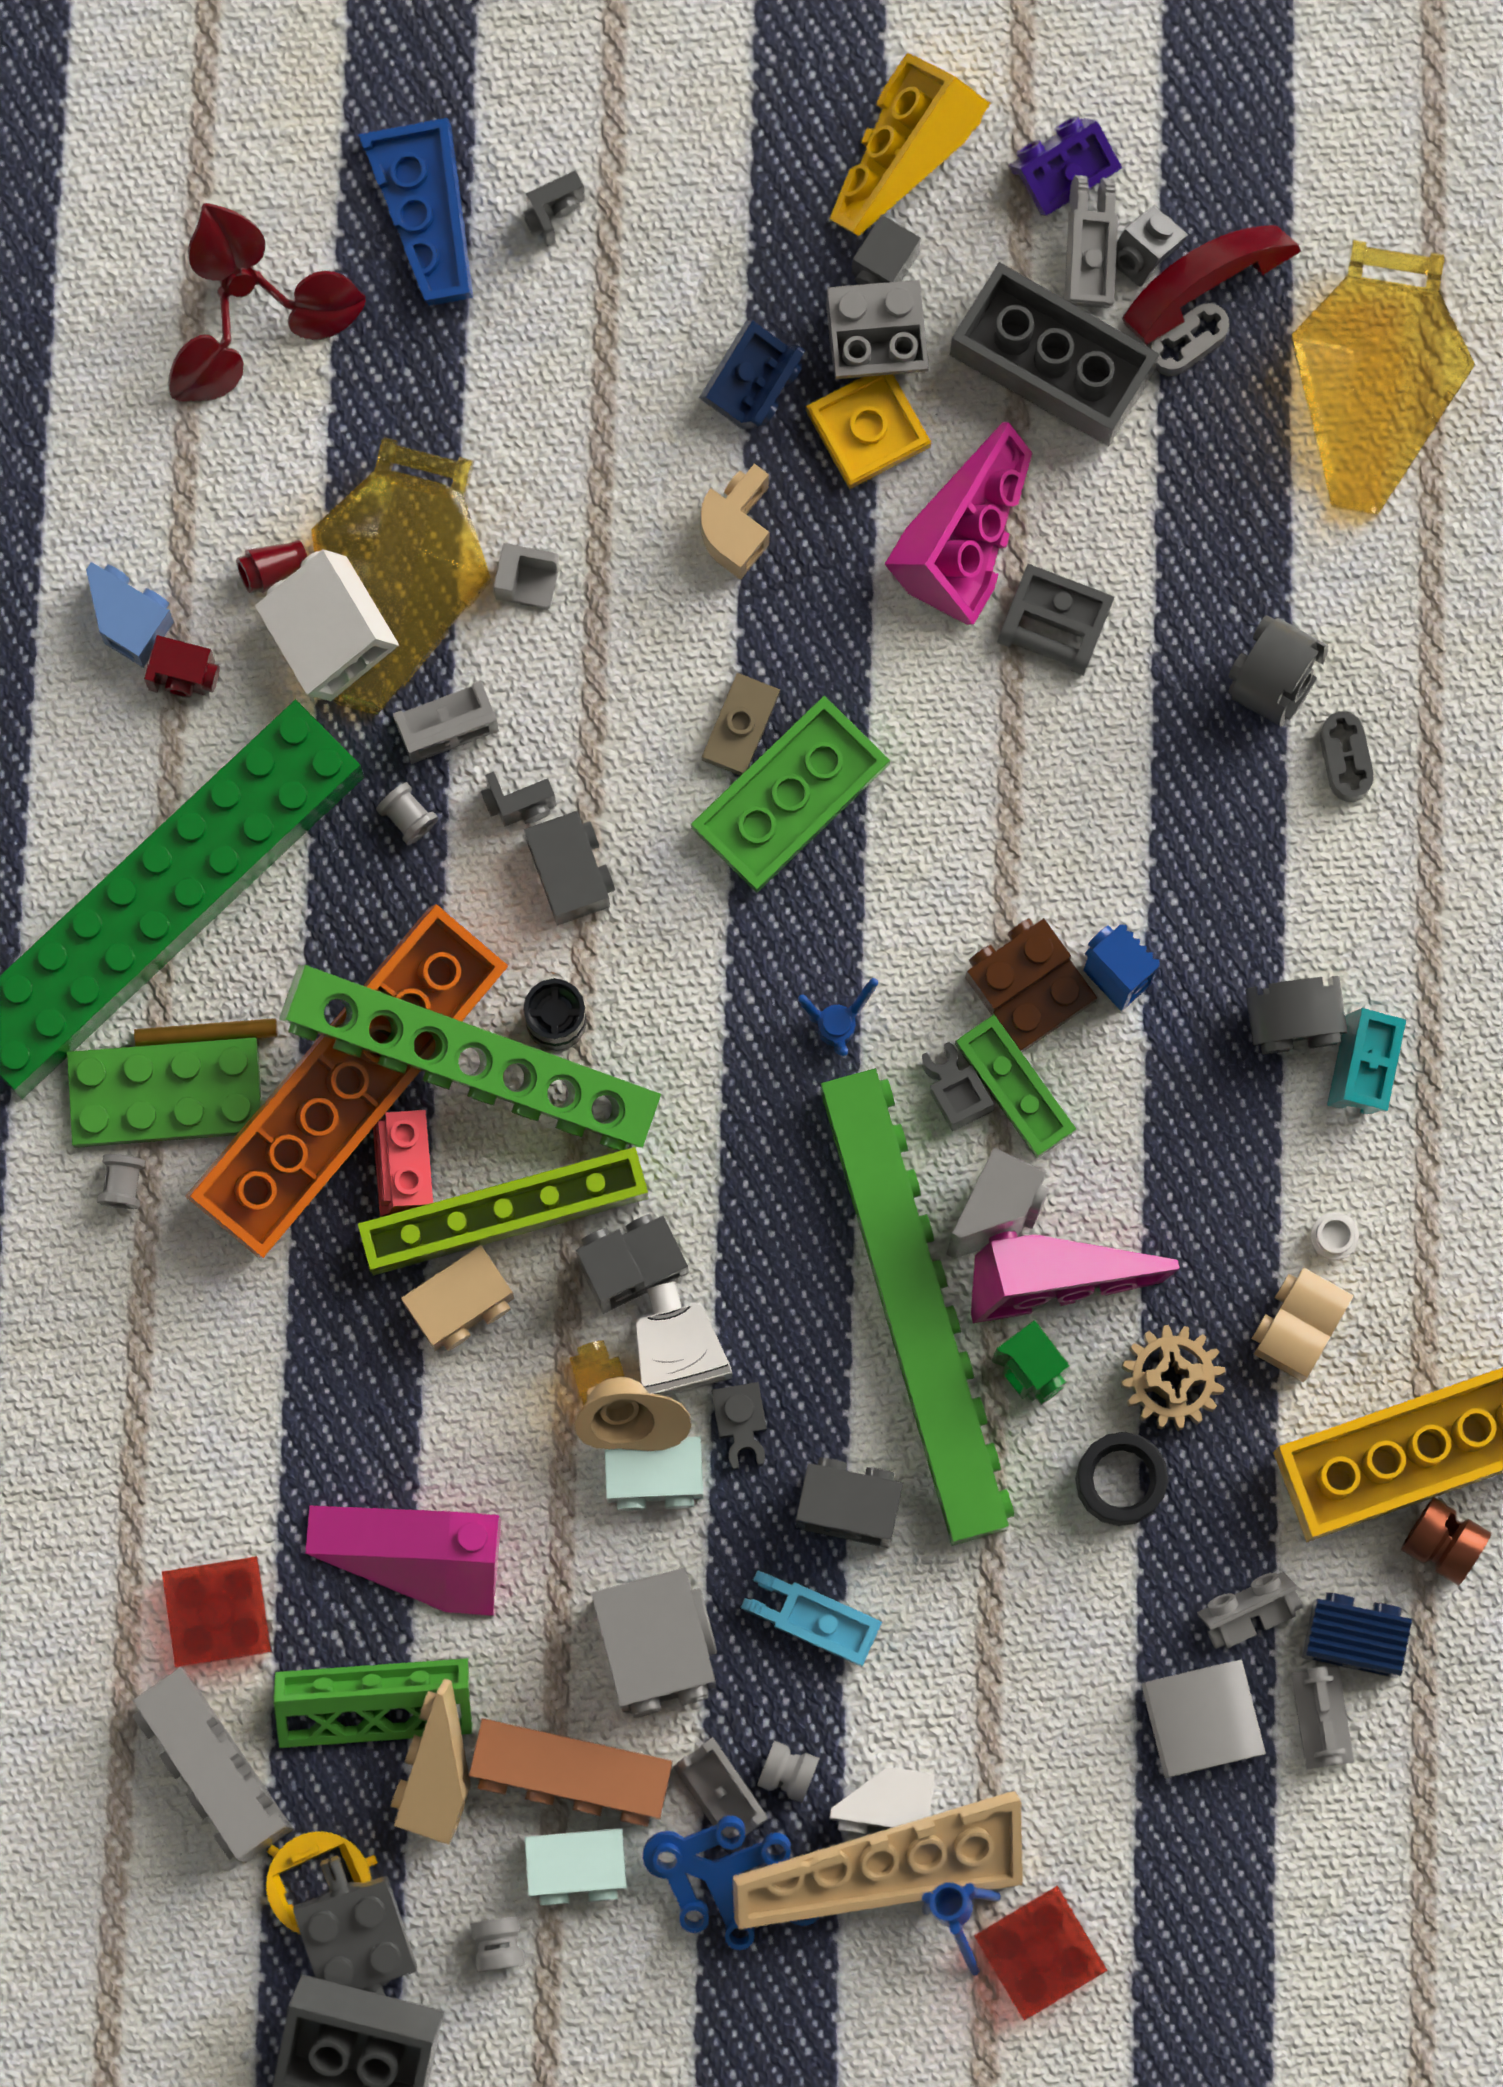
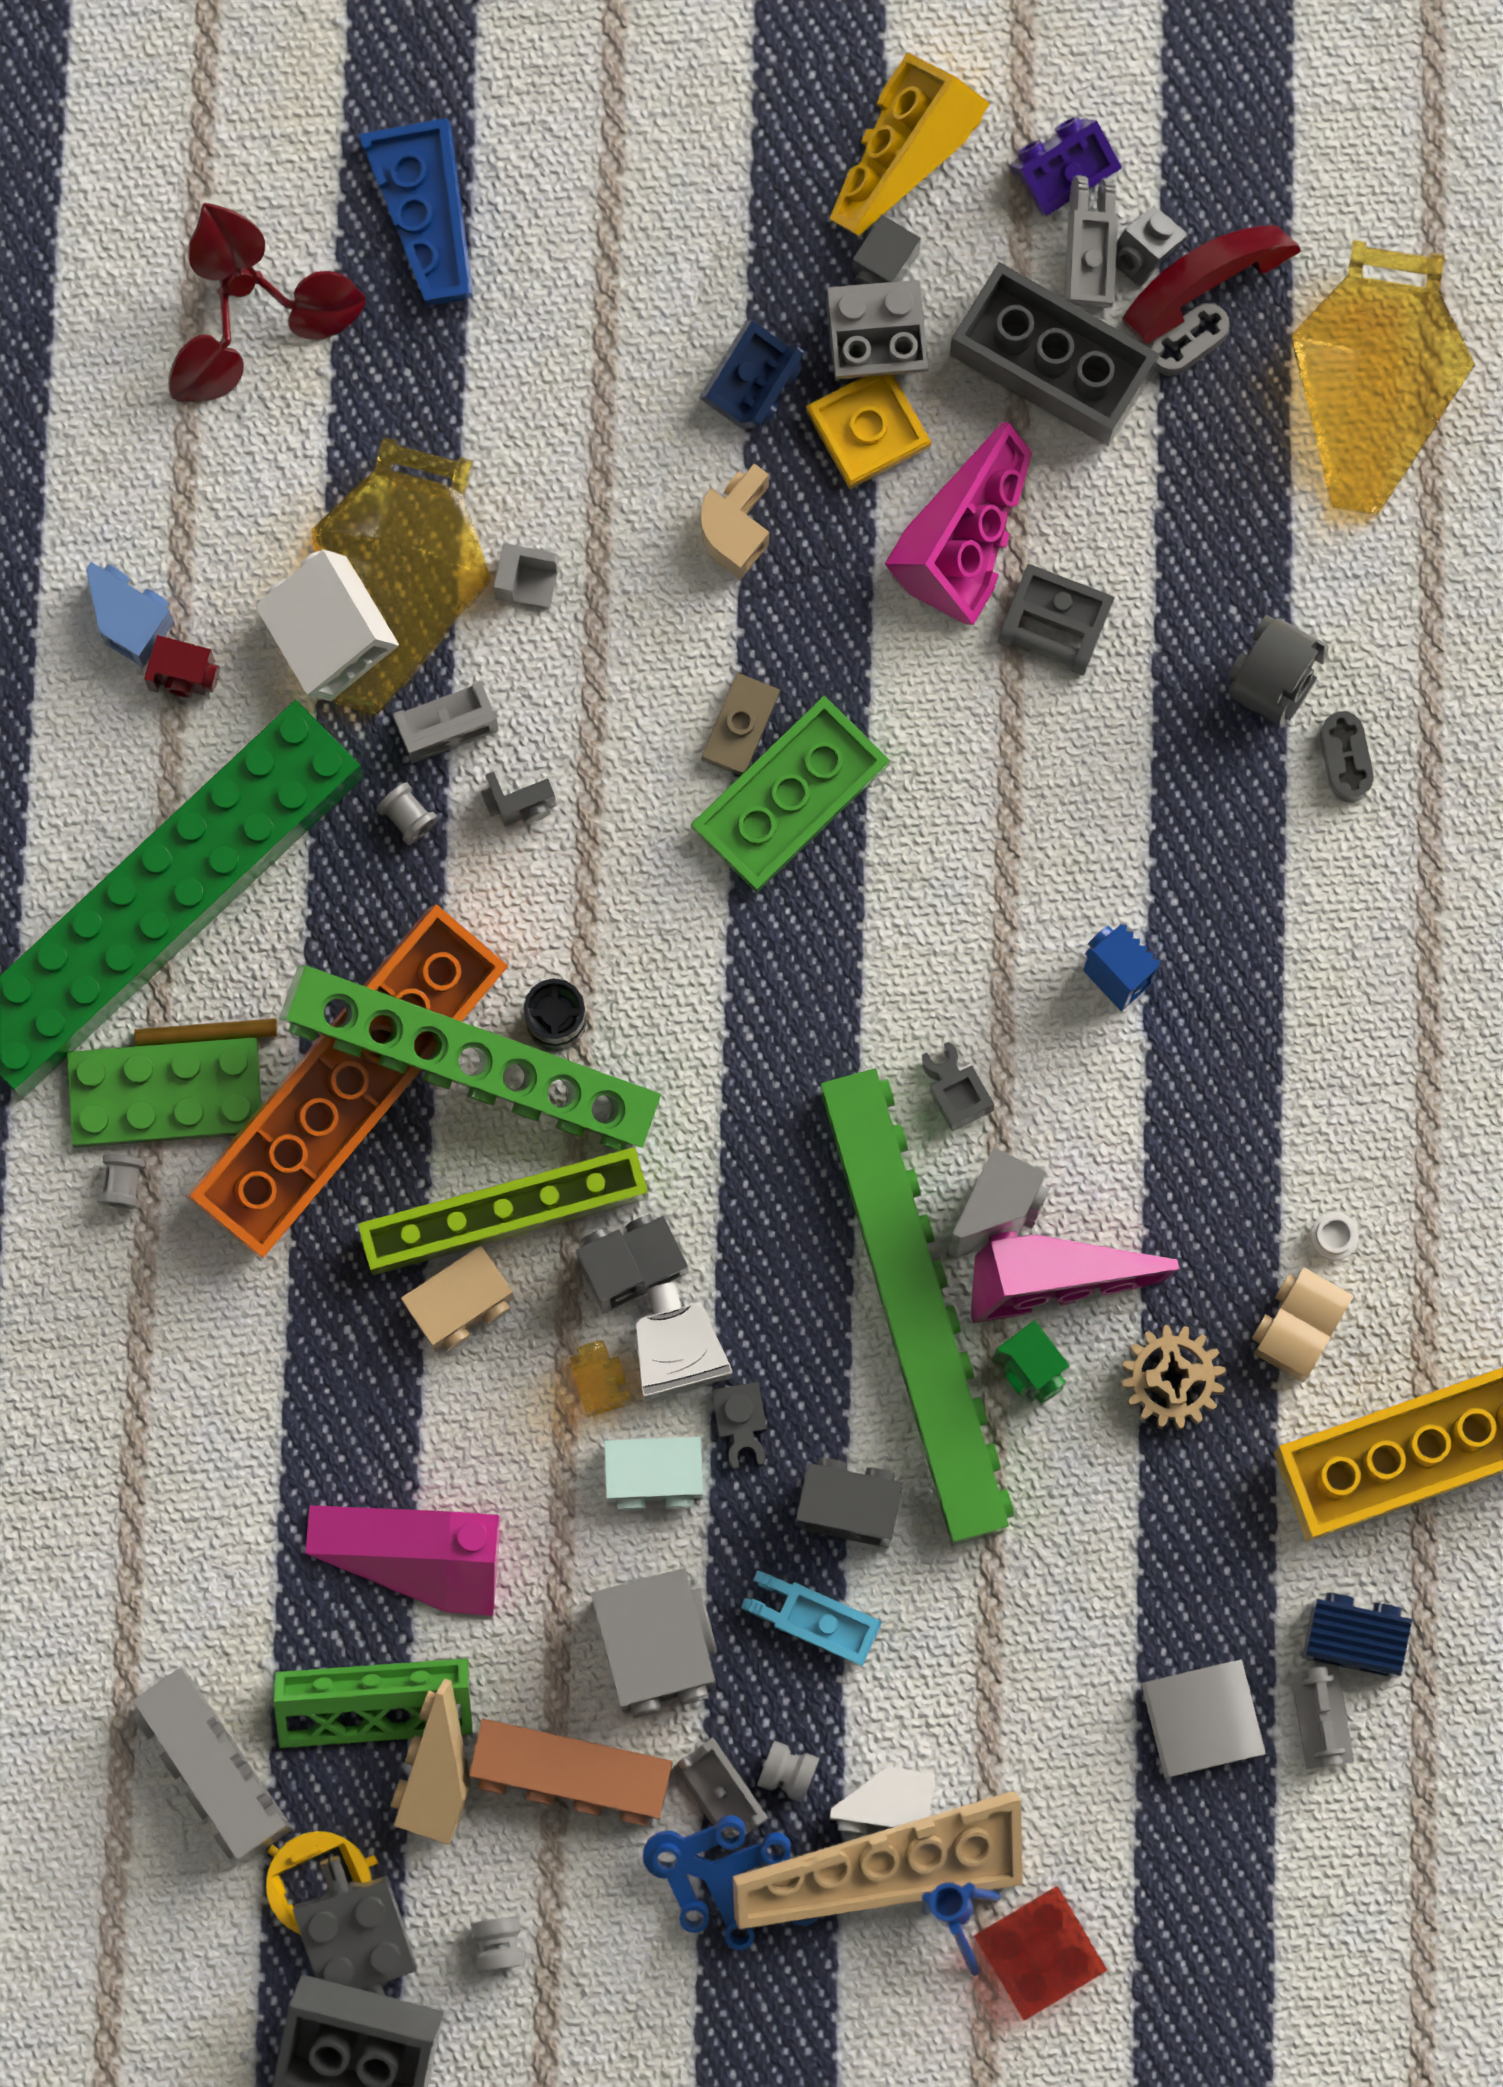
(217, 1612): clear red plate -> none
(269, 564): dark red cone -> none
(402, 1161): coral window -> none
(554, 198): dark grey bracket -> none
(568, 867): dark grey brick -> none
(576, 1864): light aqua brick -> none
(628, 1417): tan piece -> none
(837, 1022): blue plant -> none
(1015, 1086): bright green plate -> none
(1029, 983): reddish brown plate -> none
(1121, 1442): black tyre -> none
(1269, 1597): light grey hinge -> none
(1296, 1013): dark grey brick -> none
(1367, 1061): teal hinge -> none
(1446, 1541): copper wheel -> none

